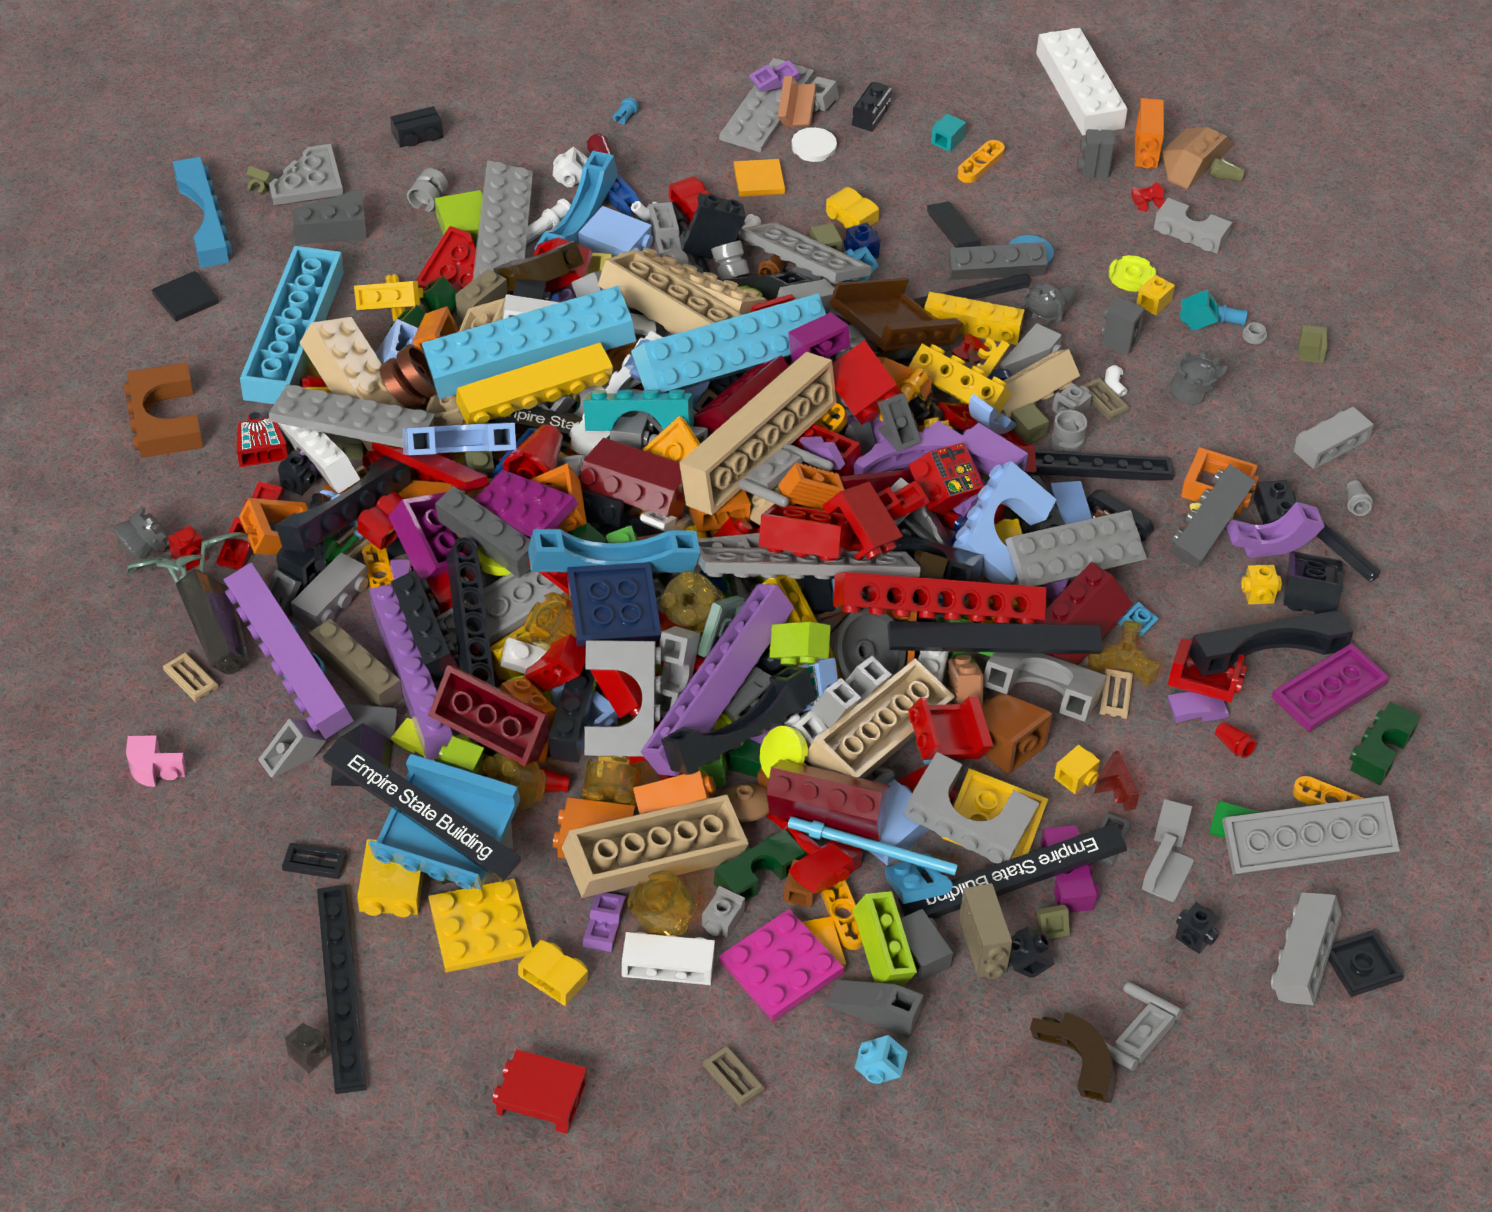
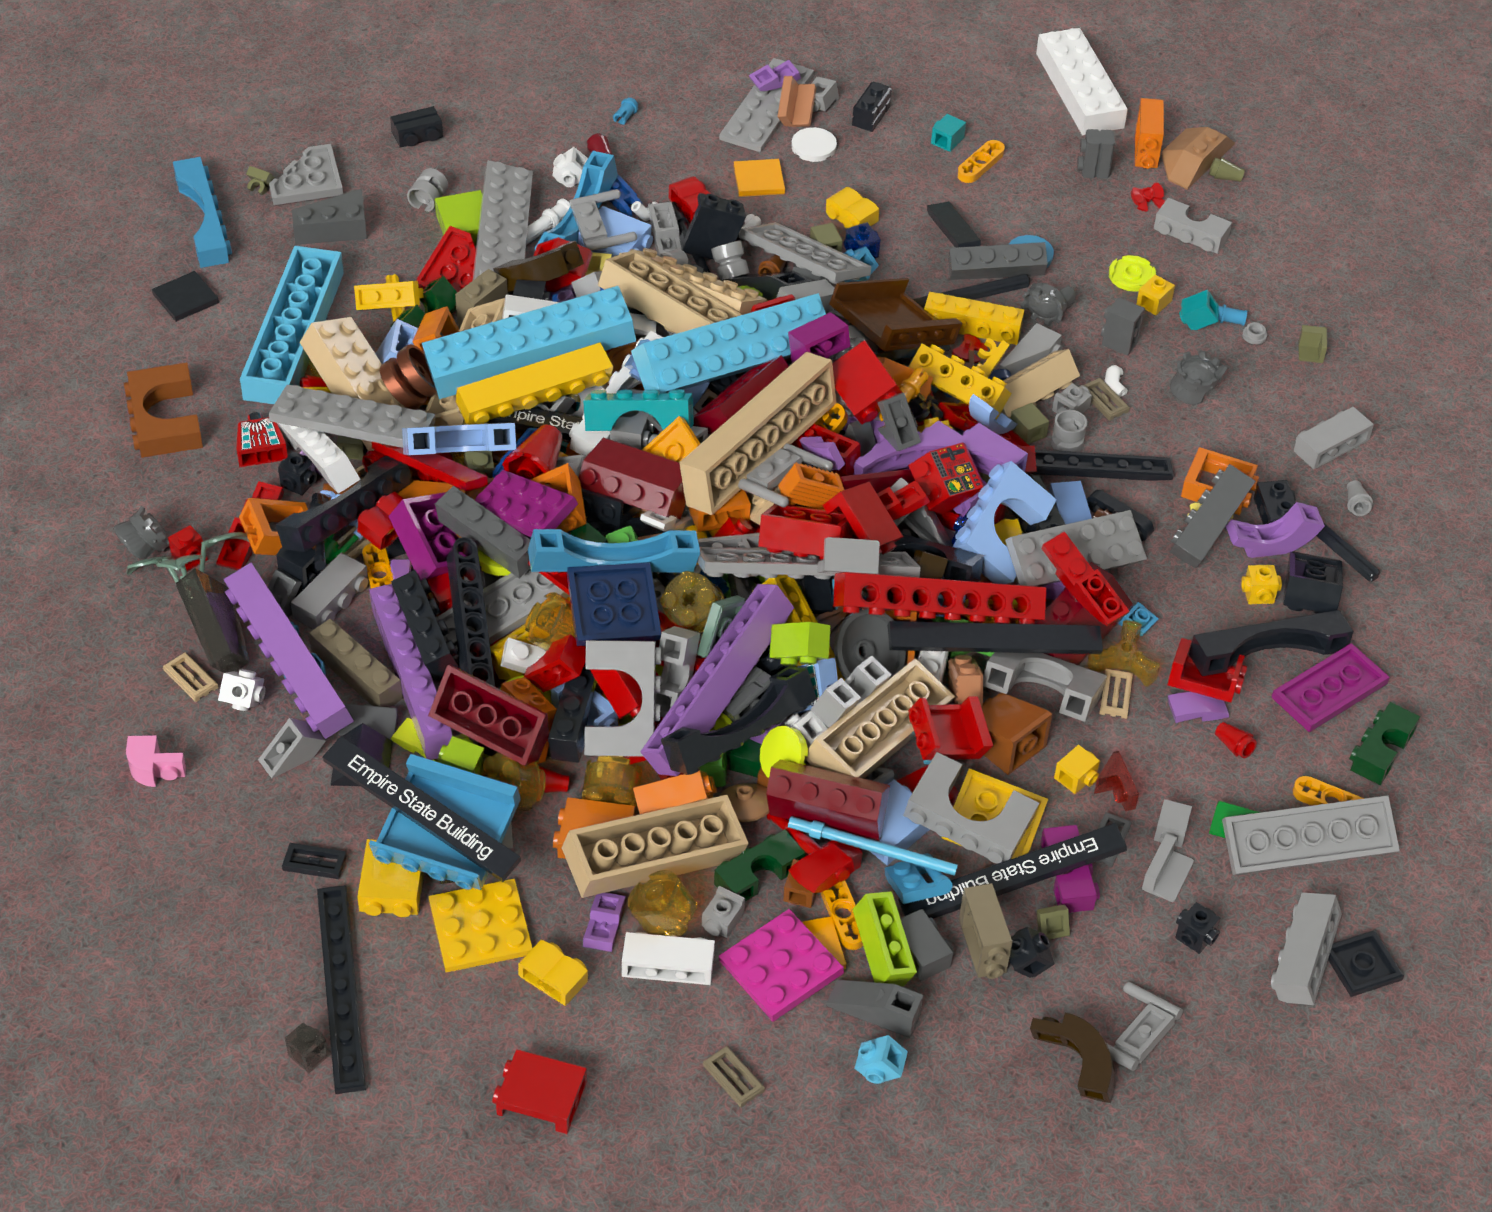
(242, 689): none -> white brick
(591, 224): none -> light grey plate
(849, 556): none -> light grey panel
(1083, 582): none -> red slope

